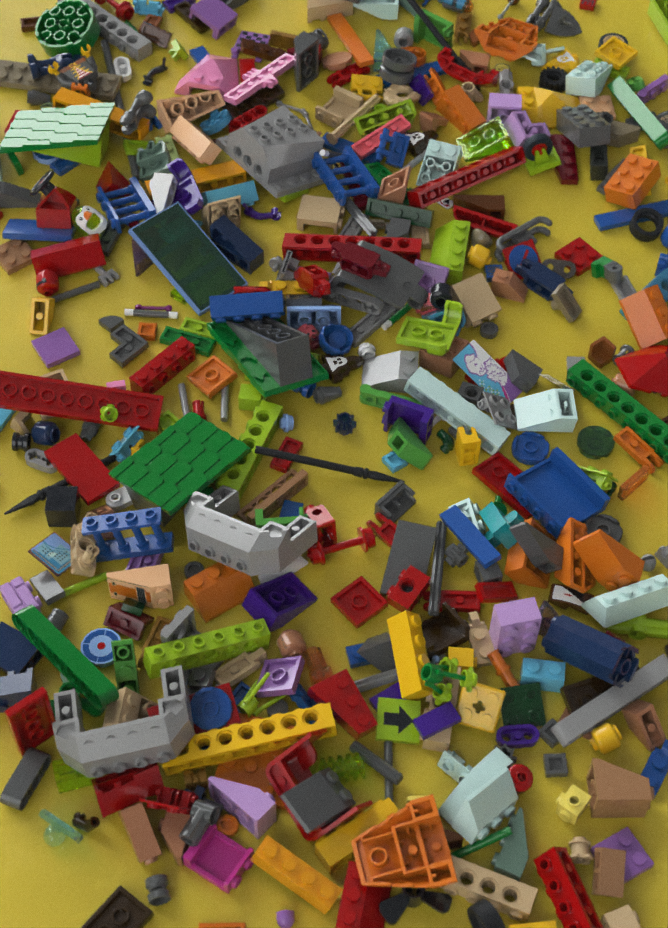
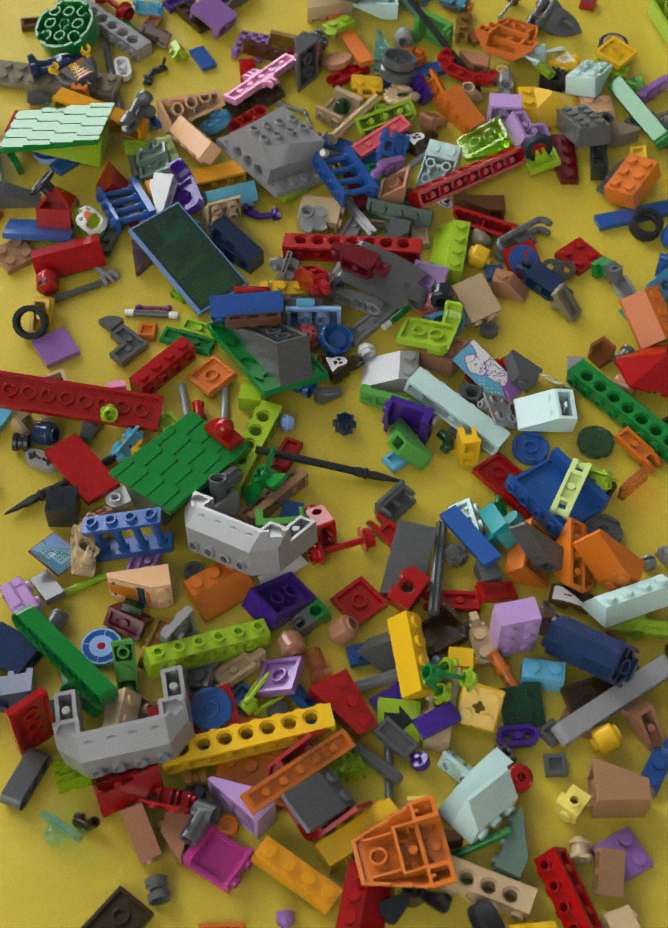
(16, 321): none -> black tyre
(210, 74): bright pink wedge -> none
(222, 482): none -> dark grey piece
(223, 431): none -> red tile
(253, 320): none -> reddish brown plate
(263, 478): none -> green piece
(297, 771): none -> orange plate
(305, 302): none -> medium azure tile
(311, 617): none -> leg
(314, 219): none -> light grey plate
(338, 25): none -> lime hinge
(342, 106): none -> dark green tile
(343, 629): none -> nougat head
(387, 166): none -> medium lavender plate
(395, 738): none -> dark grey tile
(419, 761): none -> dark purple piece
(545, 70): none -> lime piece
(570, 488): none -> yellowish green plate

